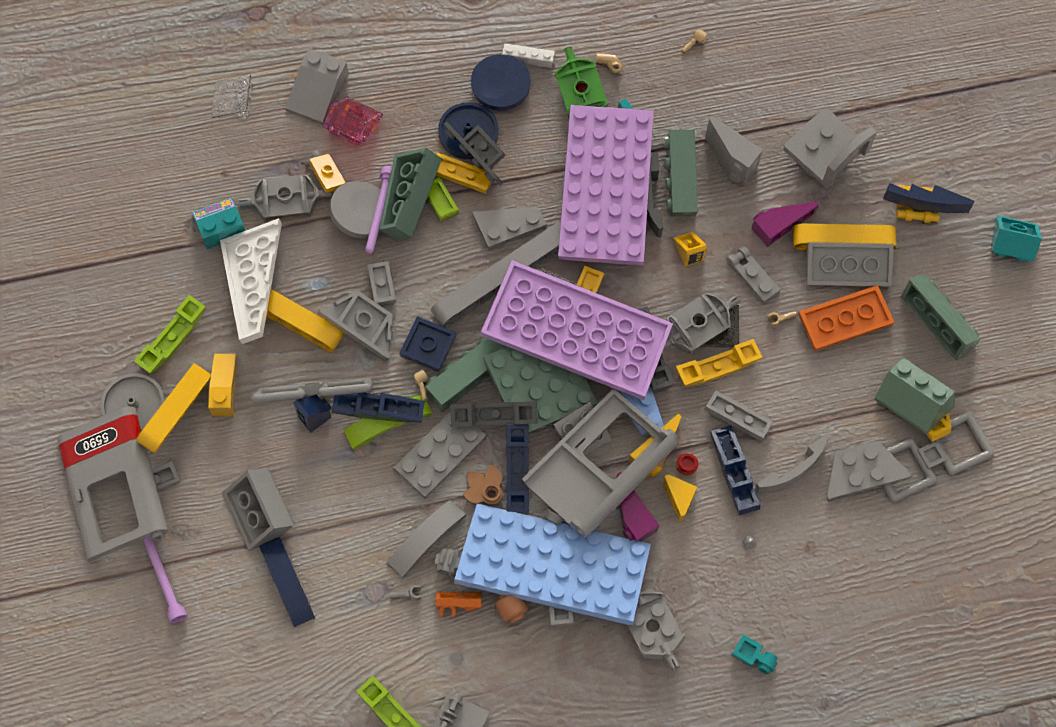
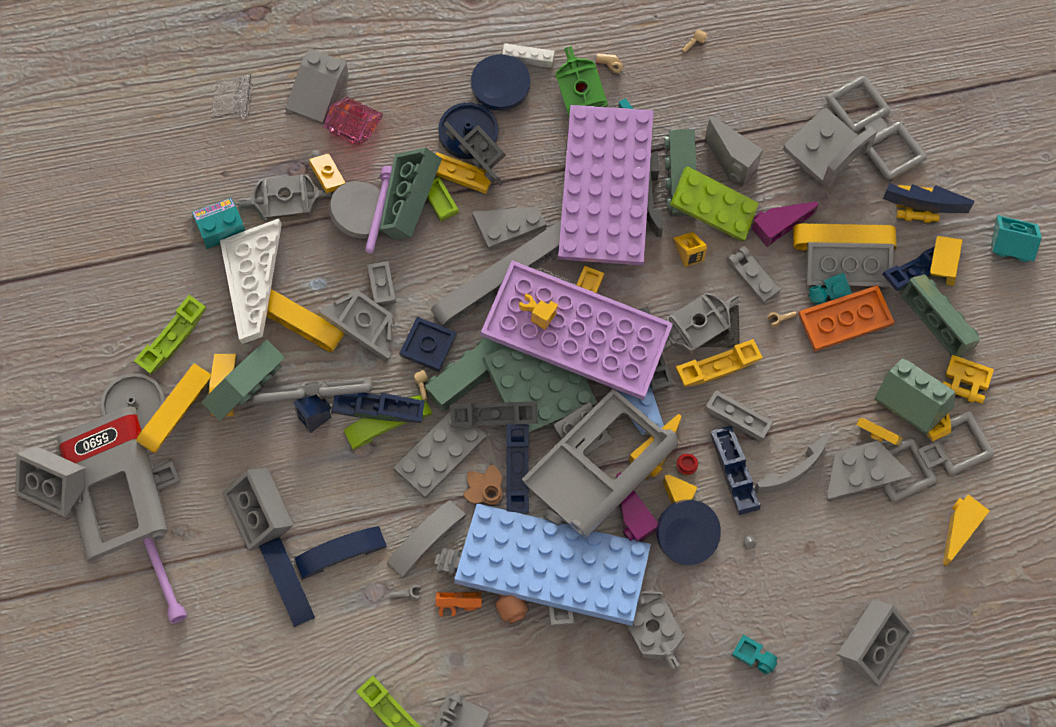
(48, 480): none -> light grey slope
(244, 380): none -> sand green wedge
(339, 550): none -> dark blue slope
(542, 312): none -> yellow piece
(688, 532): none -> dark blue piece
(714, 204): none -> lime plate
(835, 287): none -> teal plate
(876, 641): none -> light grey slope
(877, 123): none -> light grey bar
(878, 432): none -> yellow plate
(900, 276): none -> dark blue slope
(946, 258): none -> yellow panel
(962, 524): none -> yellow slope
(969, 373): none -> yellow plate

